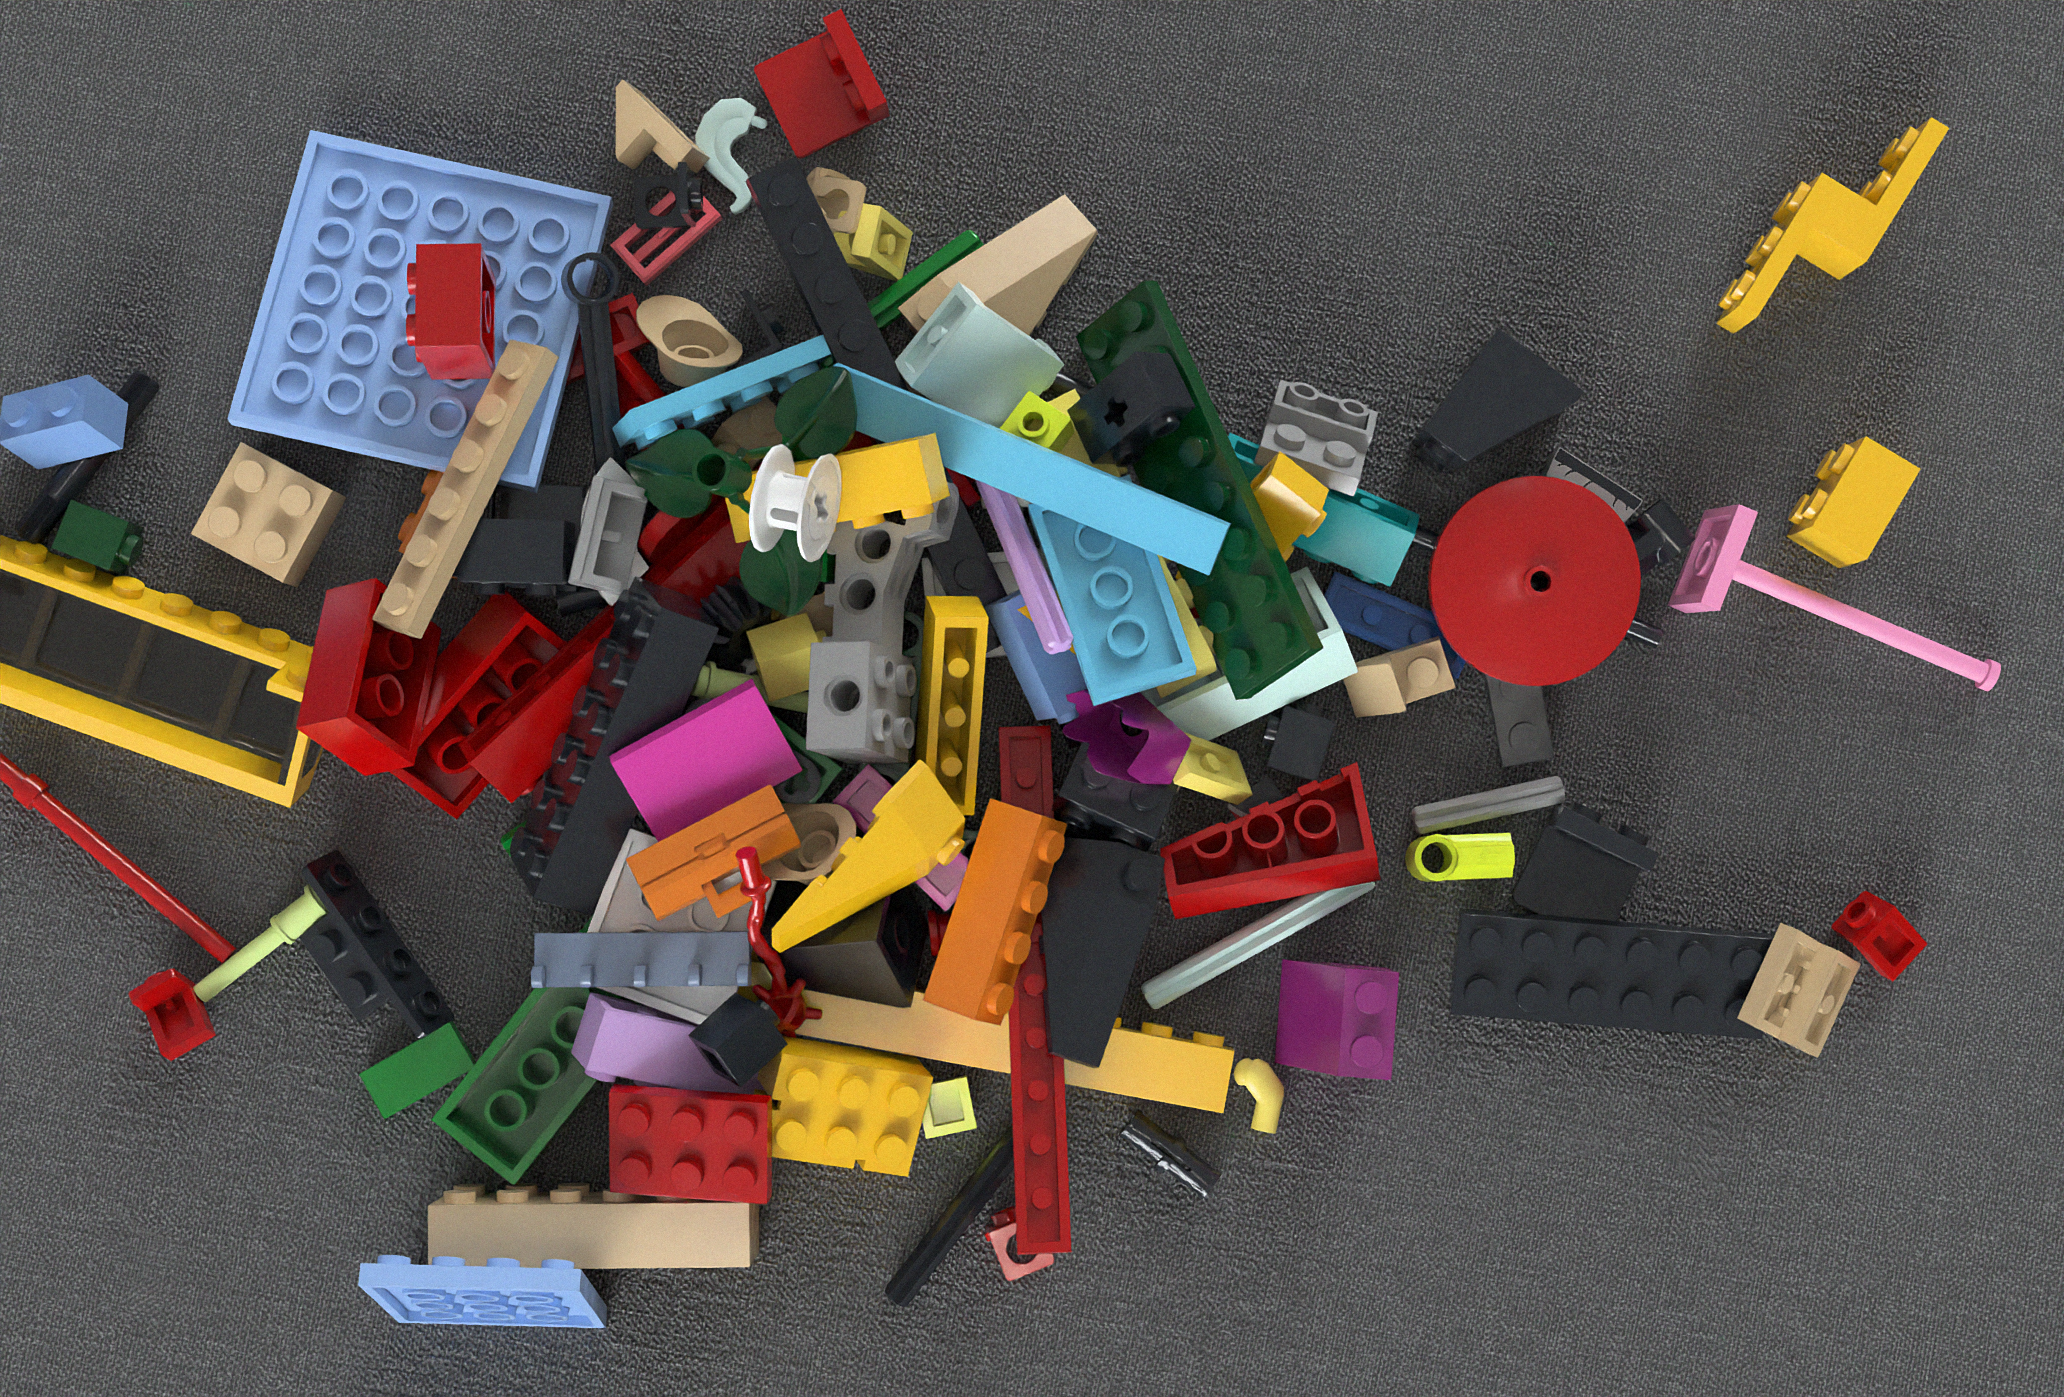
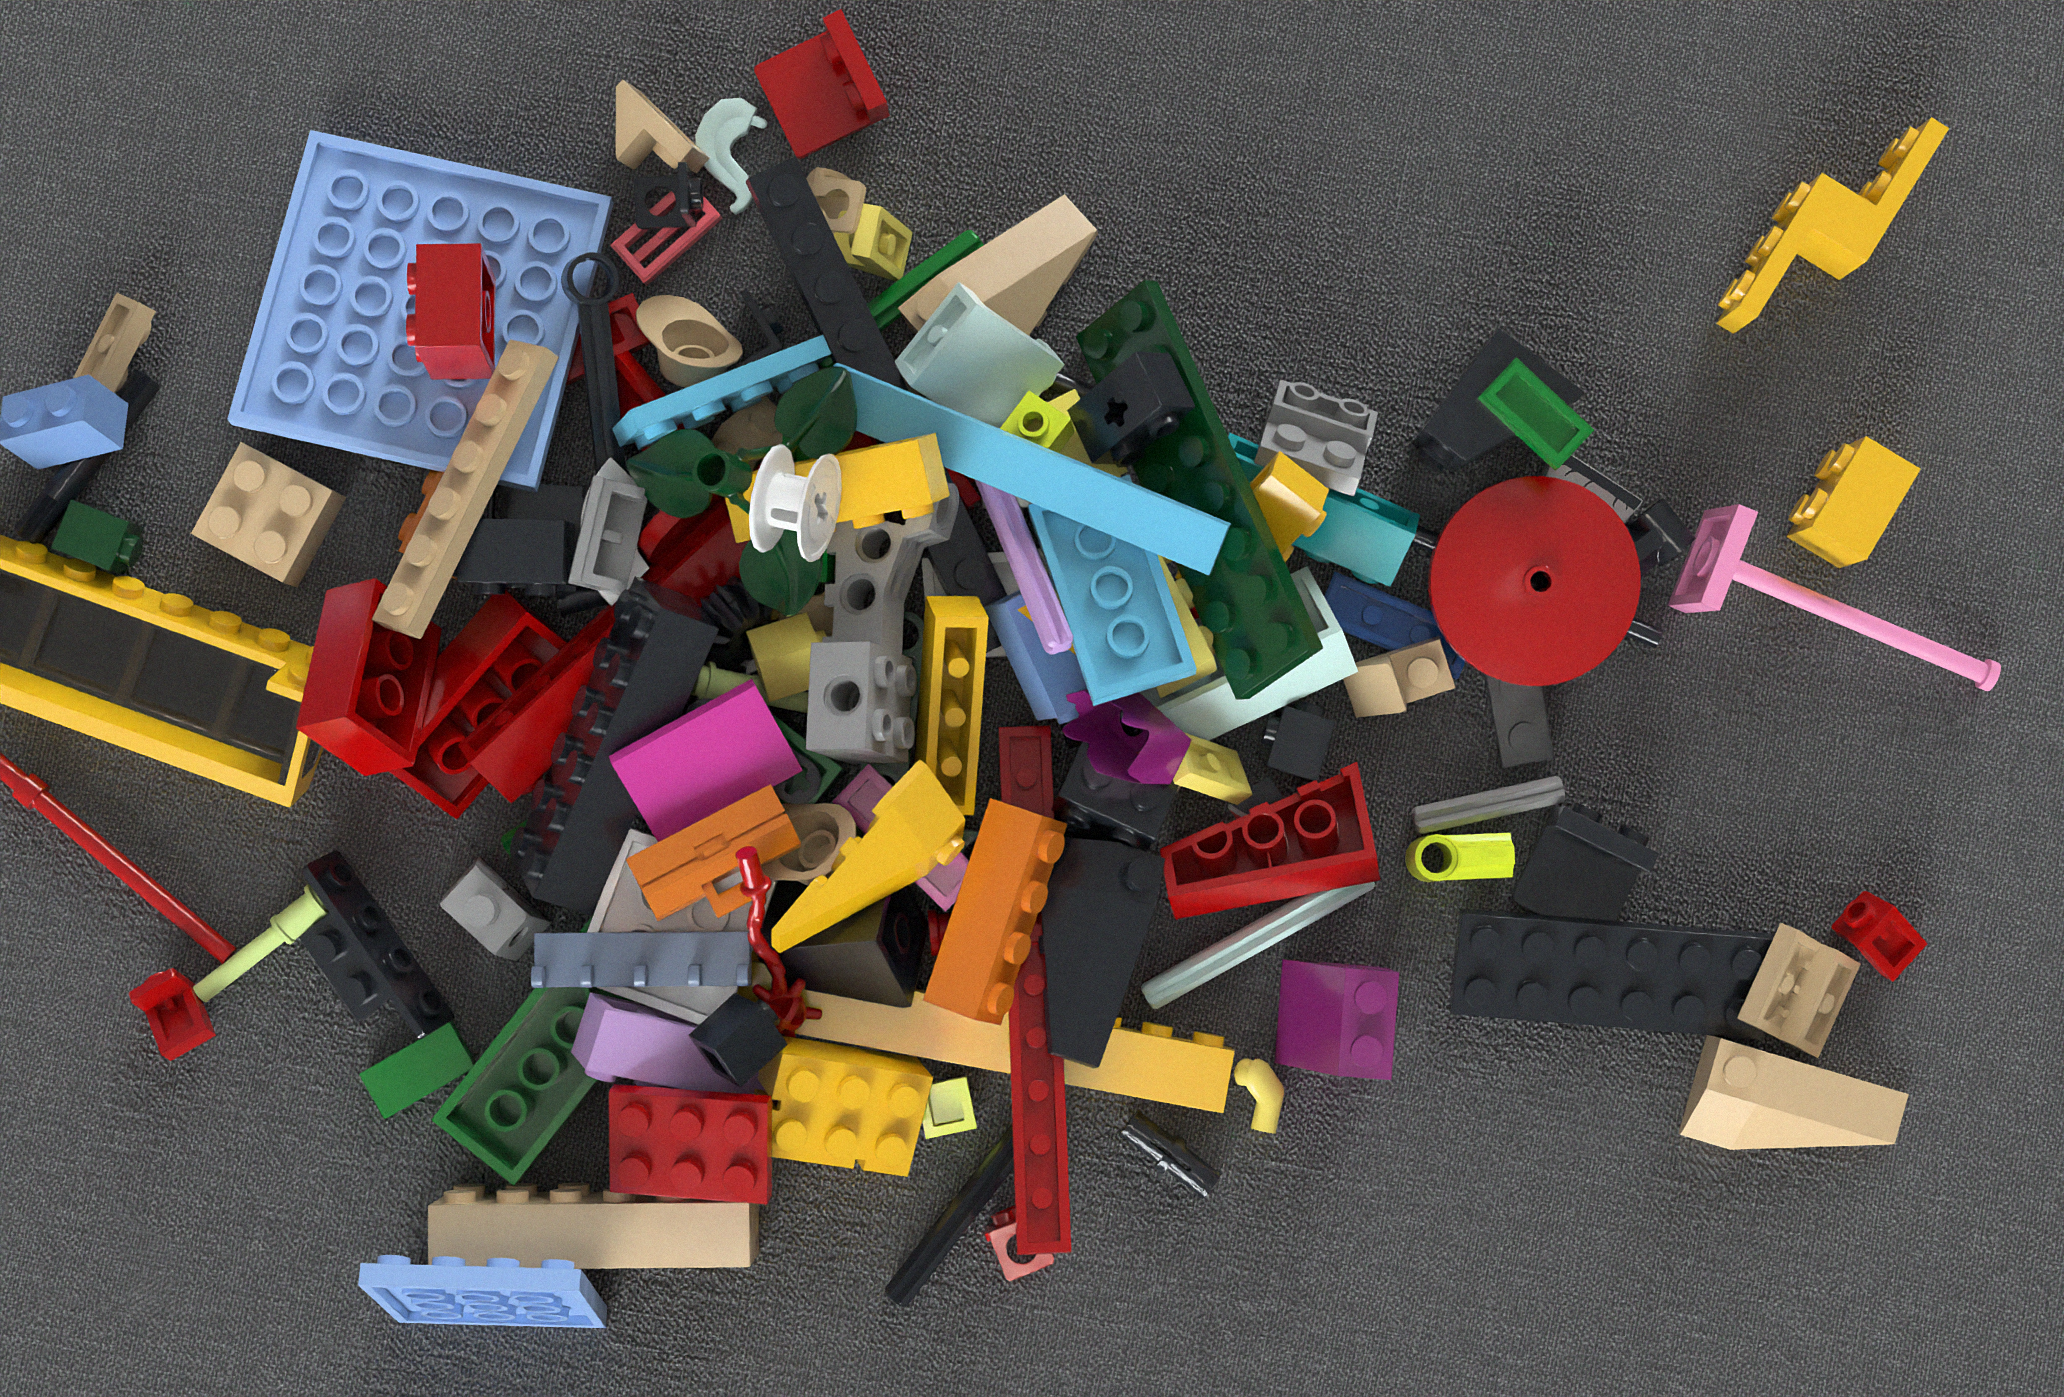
(116, 341): none -> tan plate
(494, 911): none -> light grey torso
(1535, 414): none -> green tile
(1771, 1101): none -> tan wedge

